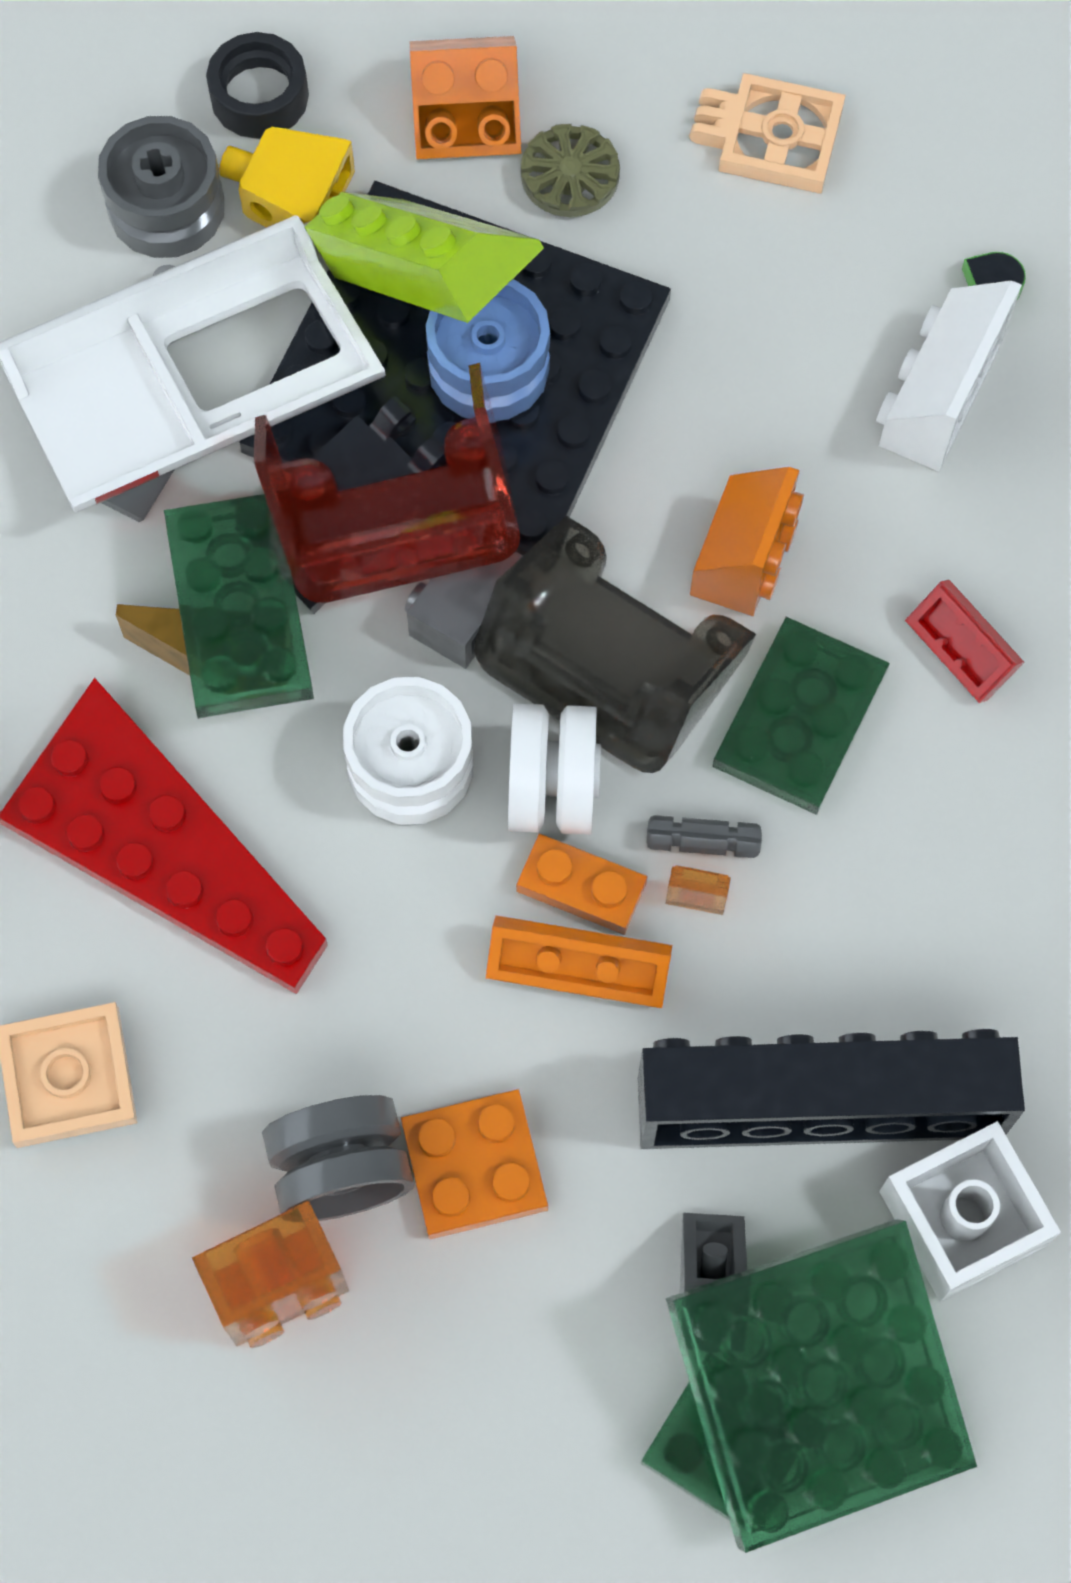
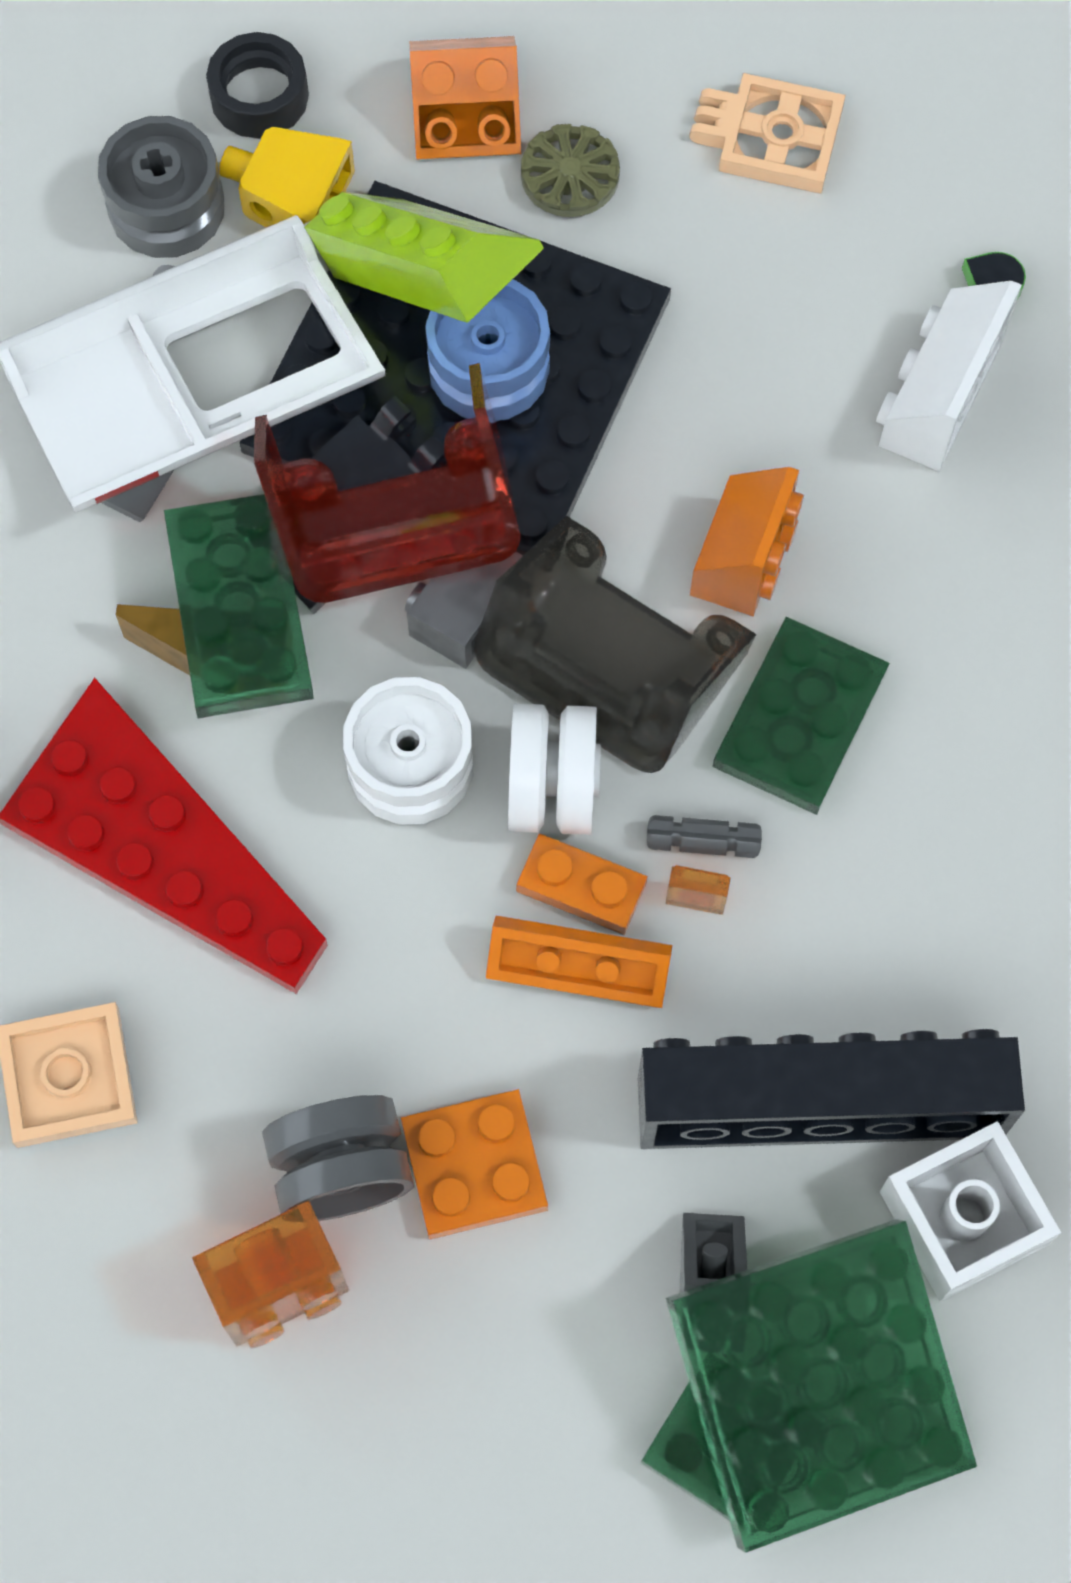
(964, 641): plate -> none

